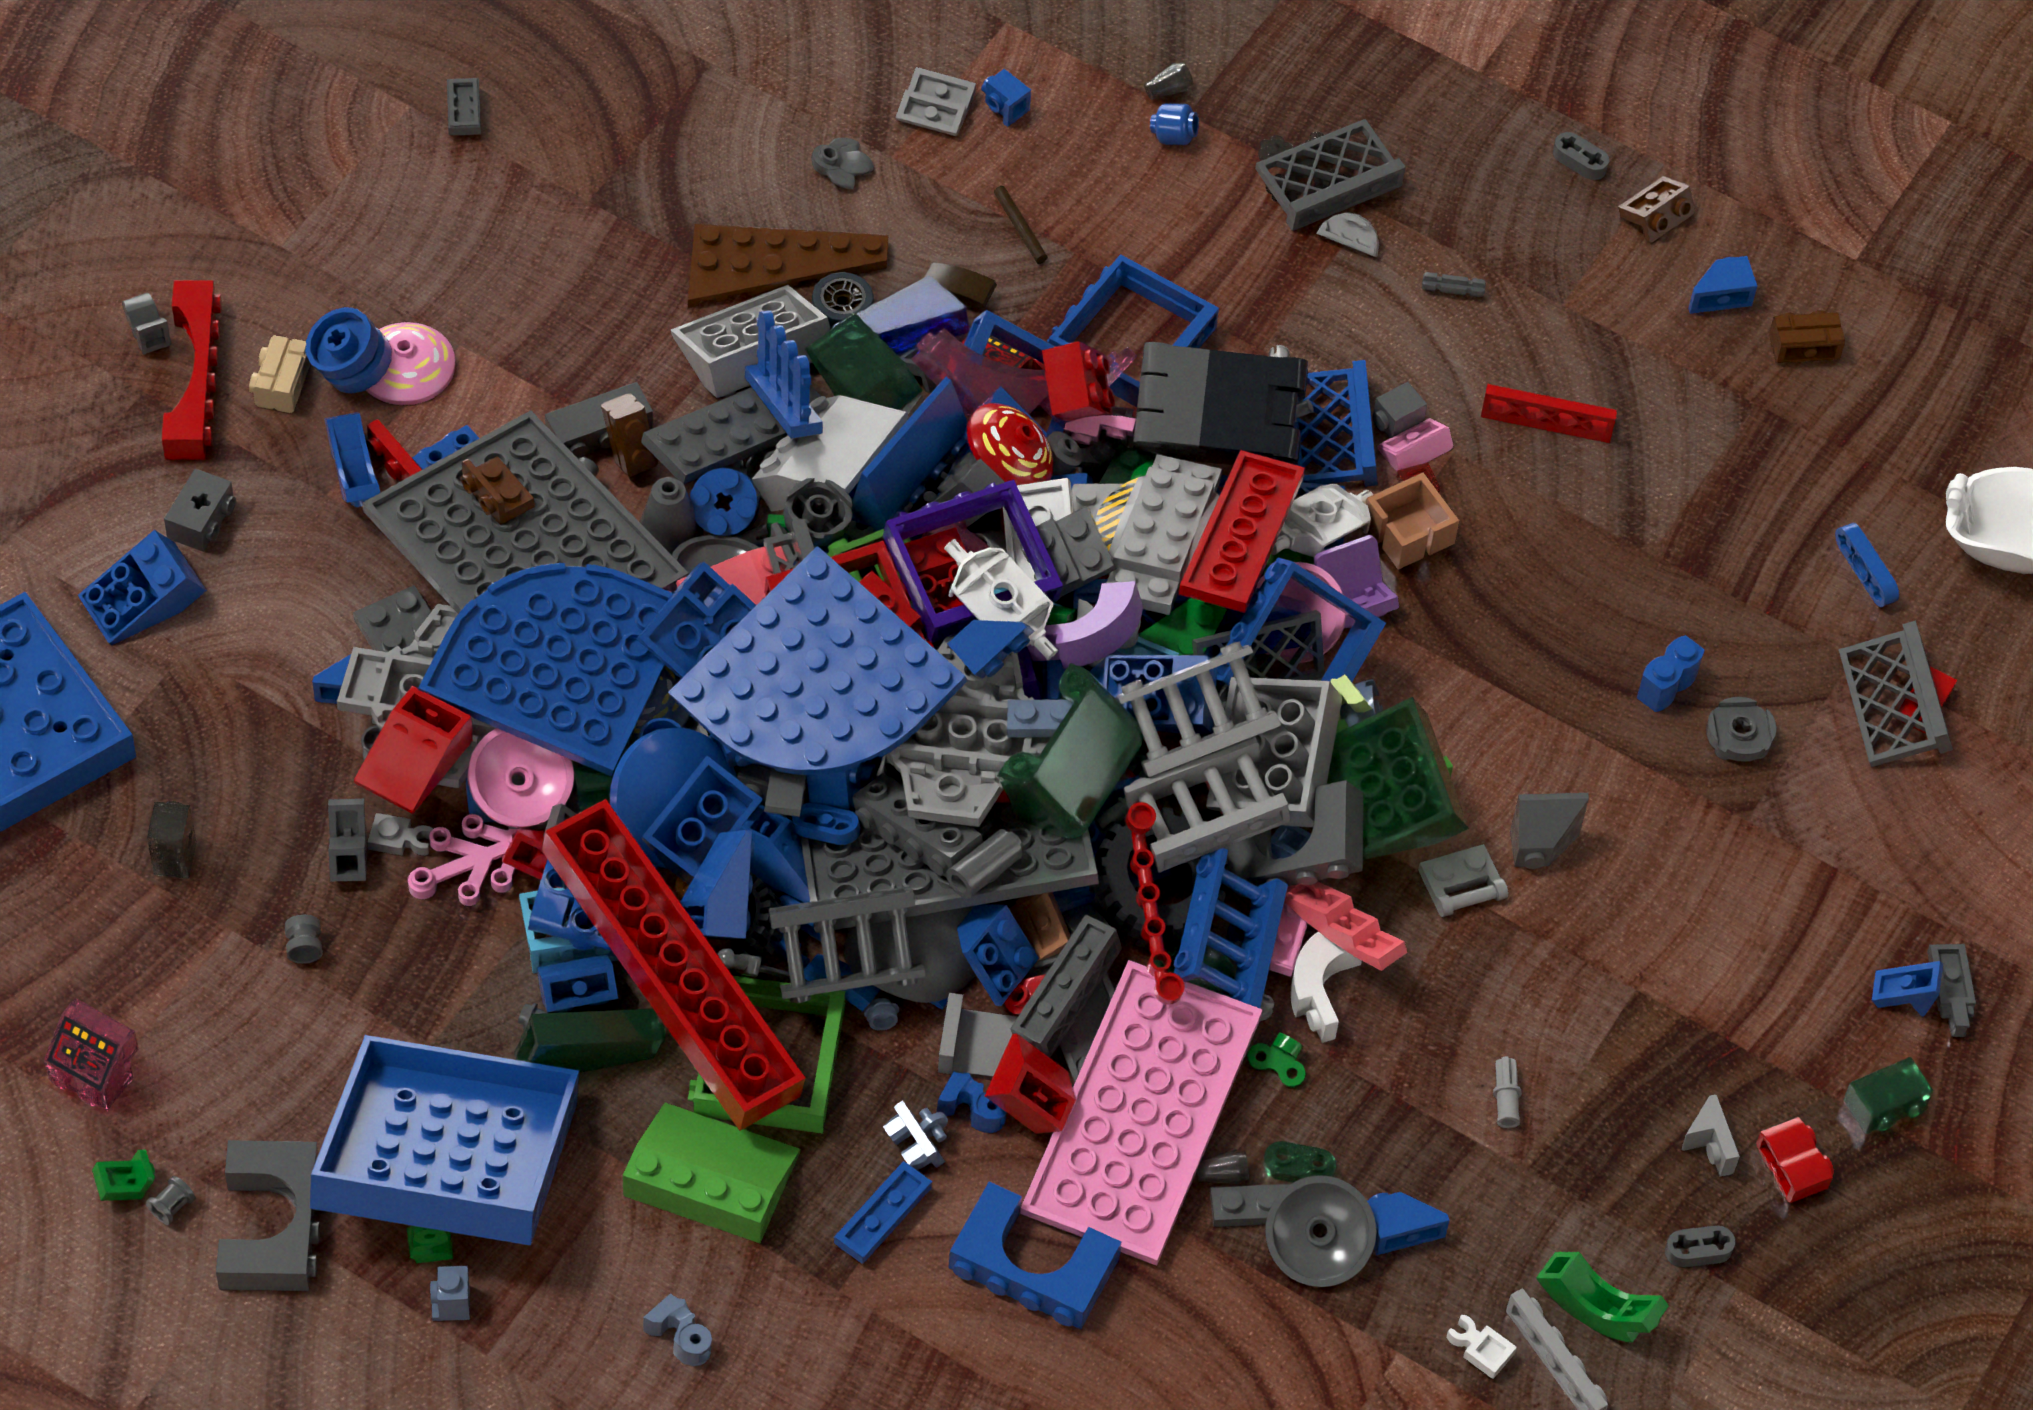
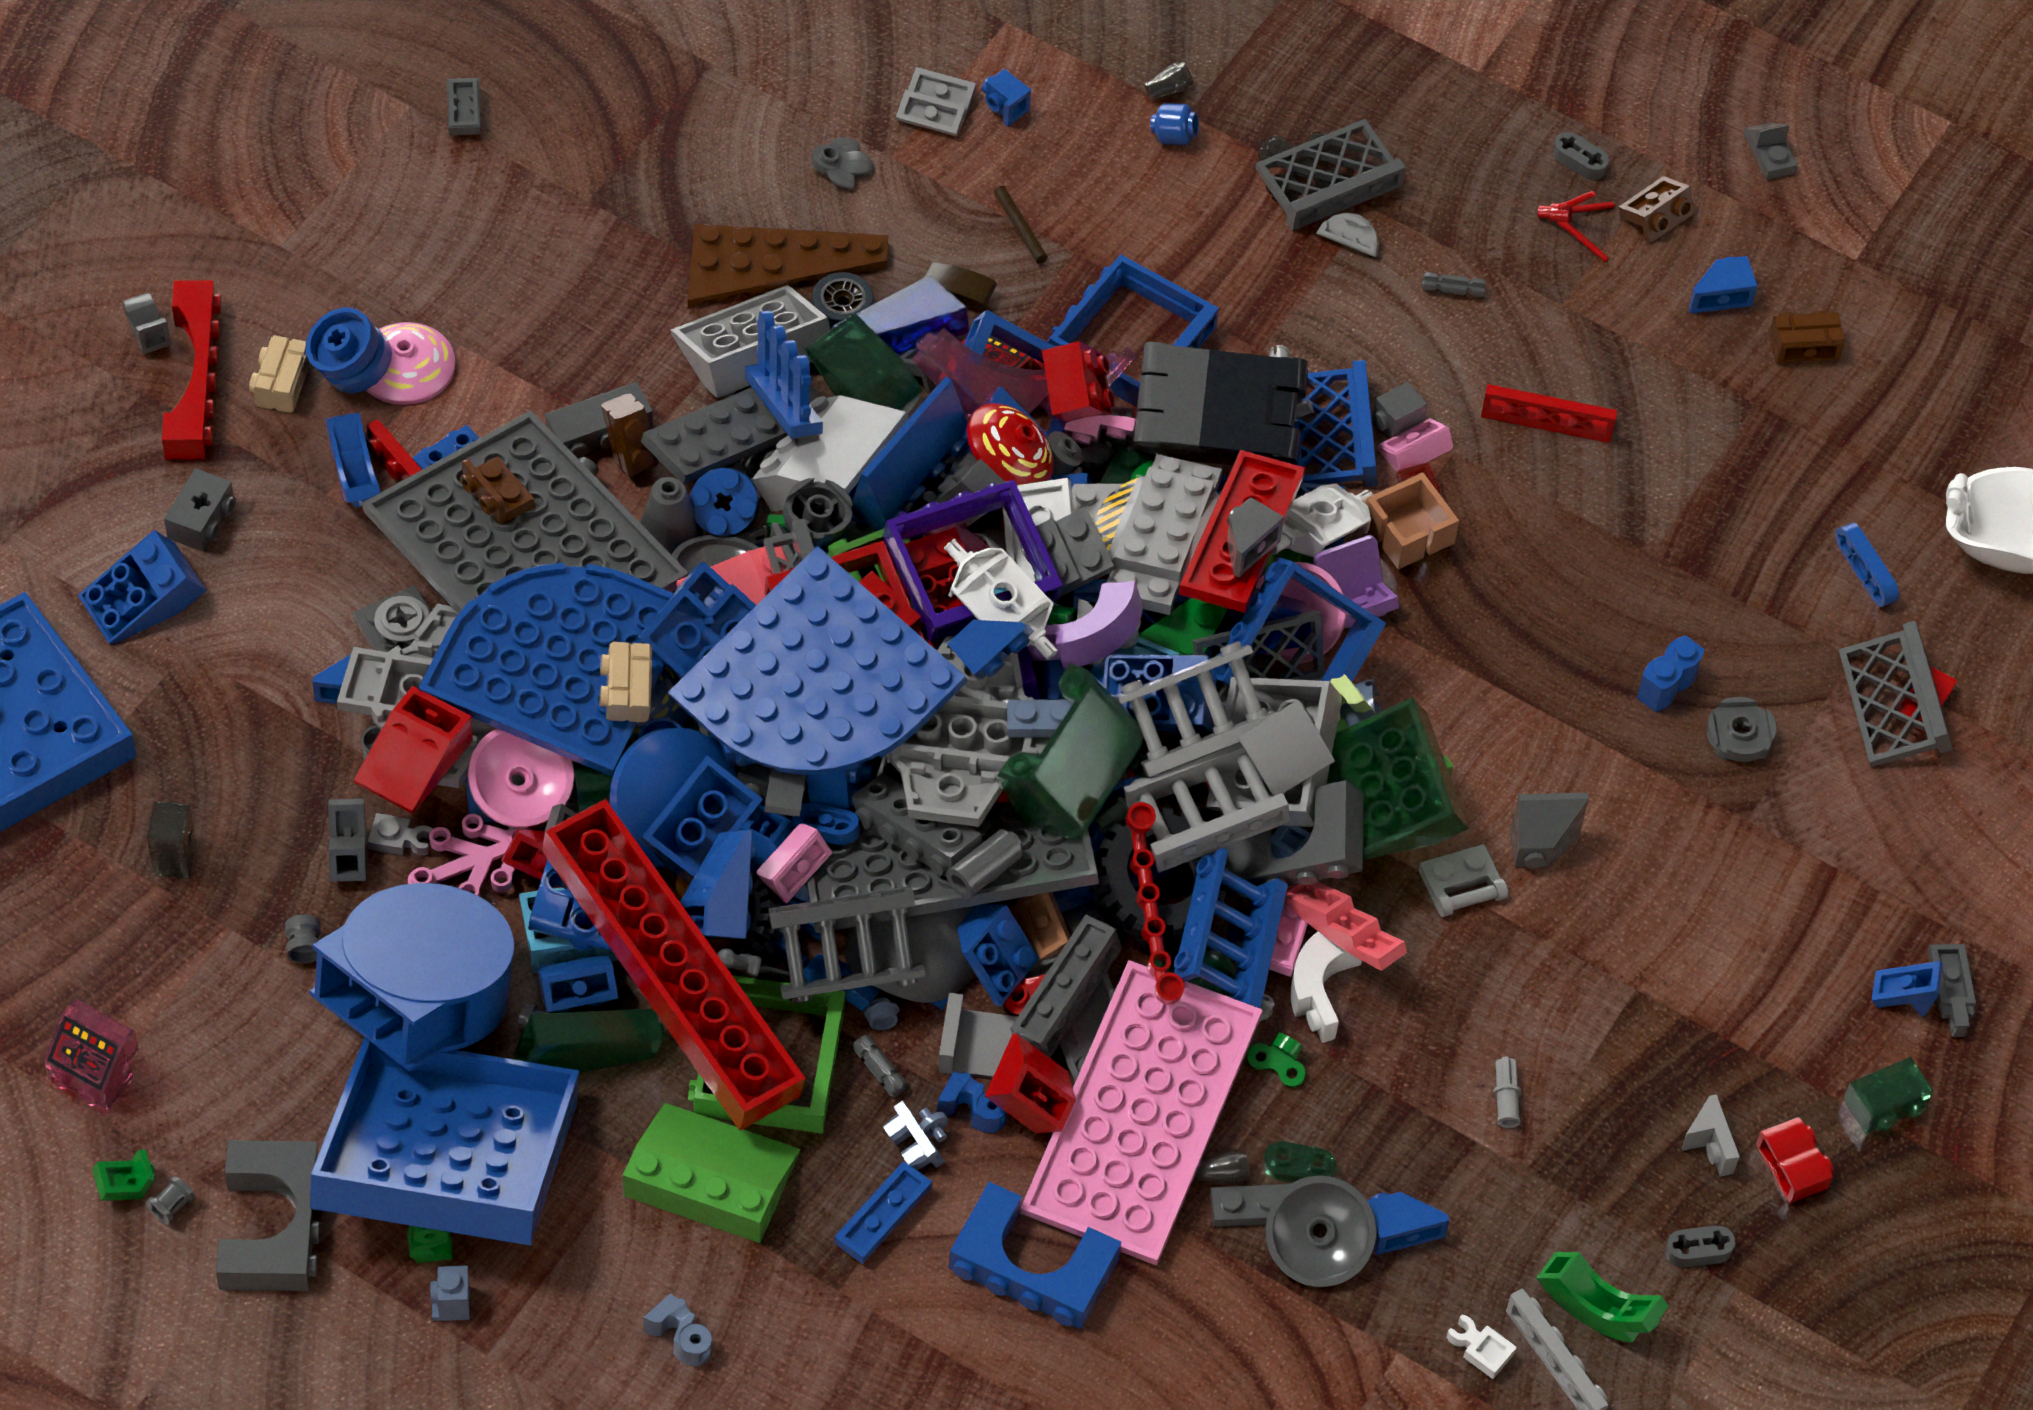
(387, 613): none -> light grey gear
(418, 970): none -> brick
(628, 682): none -> tan brick
(794, 861): none -> bright pink slope
(879, 1065): none -> dark grey axle
(1252, 534): none -> dark grey slope
(1286, 748): none -> light grey slope
(1562, 214): none -> red plant
(1771, 149): none -> dark grey slope

